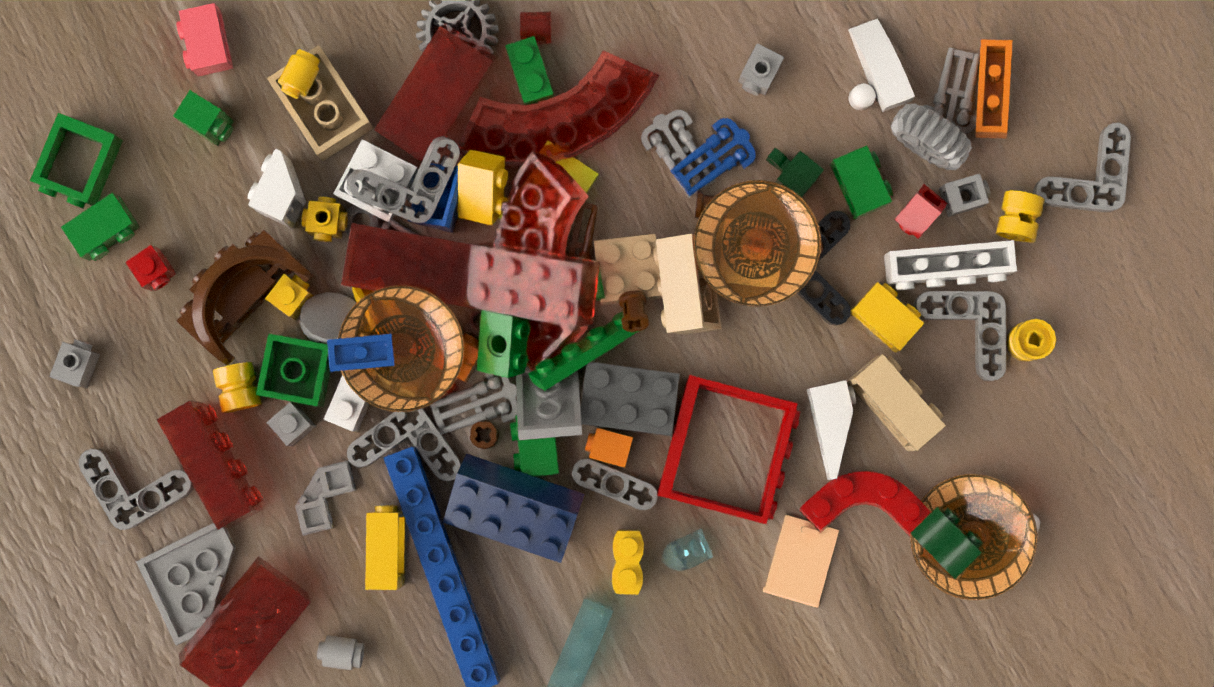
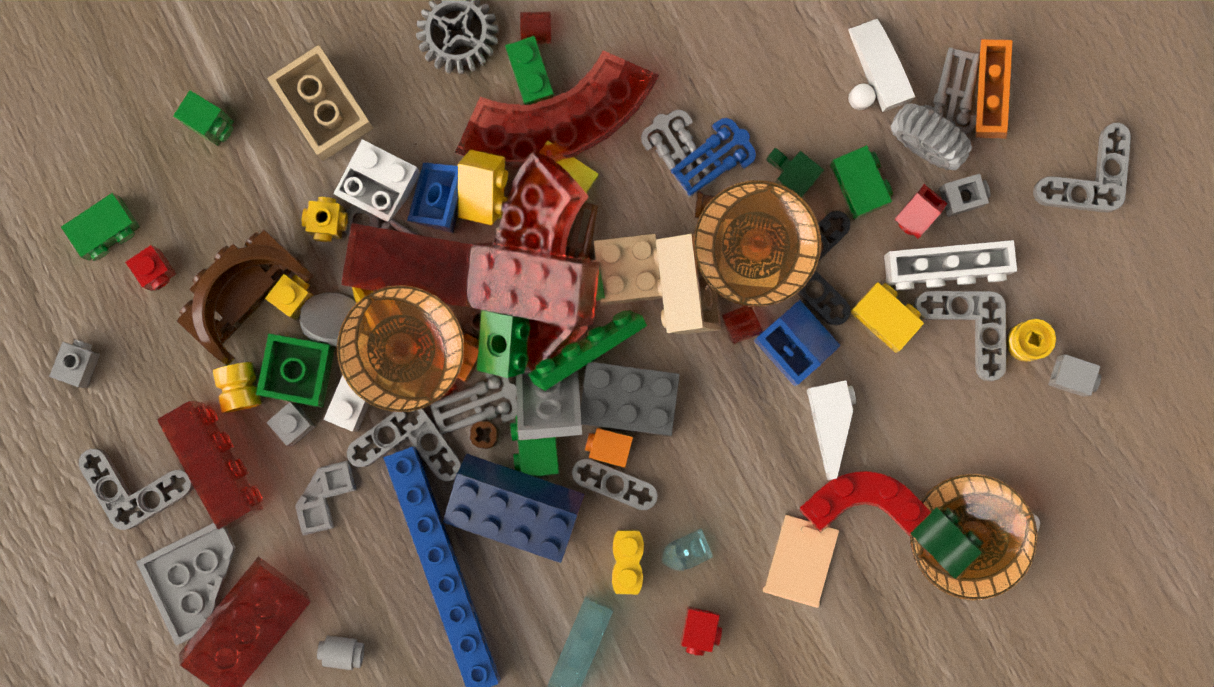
(100, 171): green window -> none
(204, 40): coral brick -> none
(278, 191): white slope -> none
(299, 74): yellow brick -> none
(360, 352): blue plate -> none
(385, 548): yellow window -> none
(417, 191): light grey beam -> none
(435, 91): clear red brick -> none
(633, 311): reddish brown bush -> none
(700, 631): none -> red brick
(741, 324): none -> clear red brick
(760, 70): light grey brick -> none
(781, 451): red window -> none
(797, 343): none -> blue slope
(897, 402): tan brick -> none
(1016, 206): yellow wheel -> none
(1075, 375): none -> light grey brick

